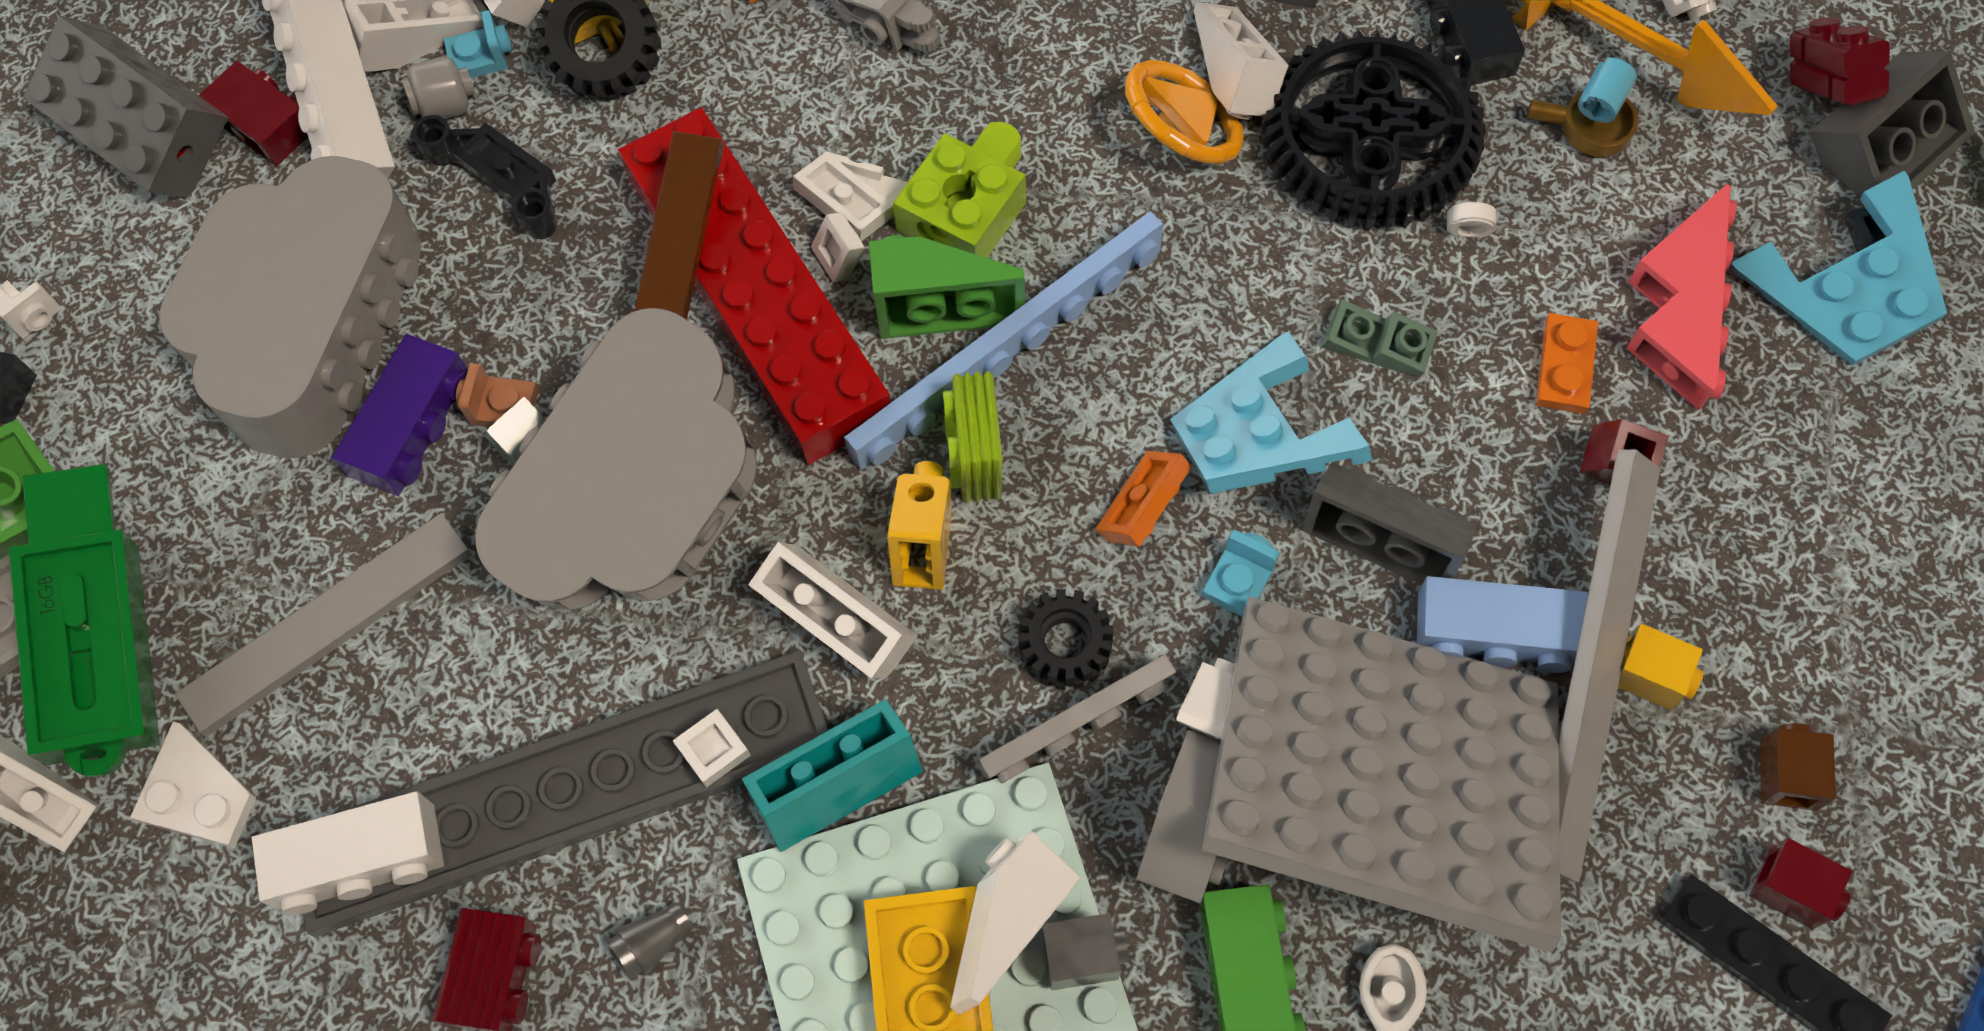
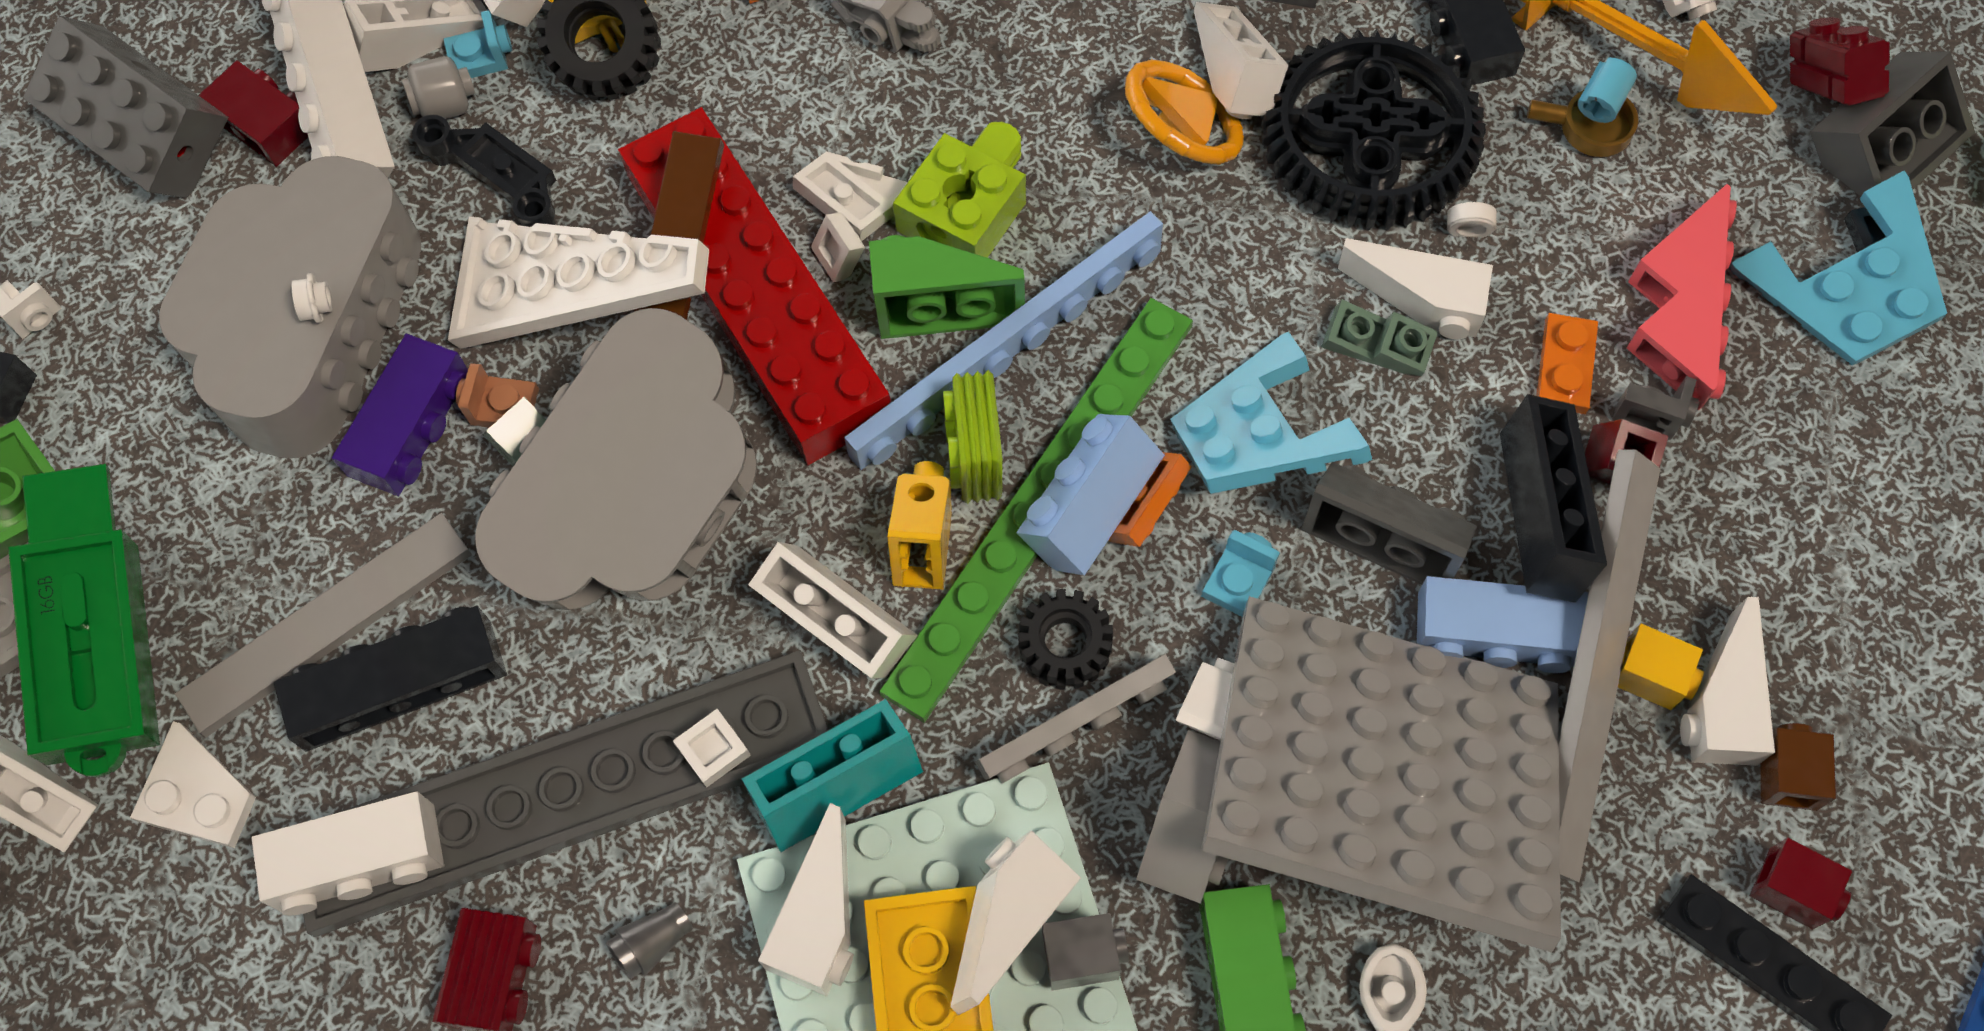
(311, 298): none -> white plate
(389, 678): none -> black brick
(559, 275): none -> white wing
(814, 923): none -> white slope
(1003, 555): none -> bright green plate
(1090, 493): none -> light blue brick
(1425, 286): none -> white slope
(1552, 499): none -> black brick
(1656, 410): none -> flat silver bracket
(1731, 708): none -> white slope

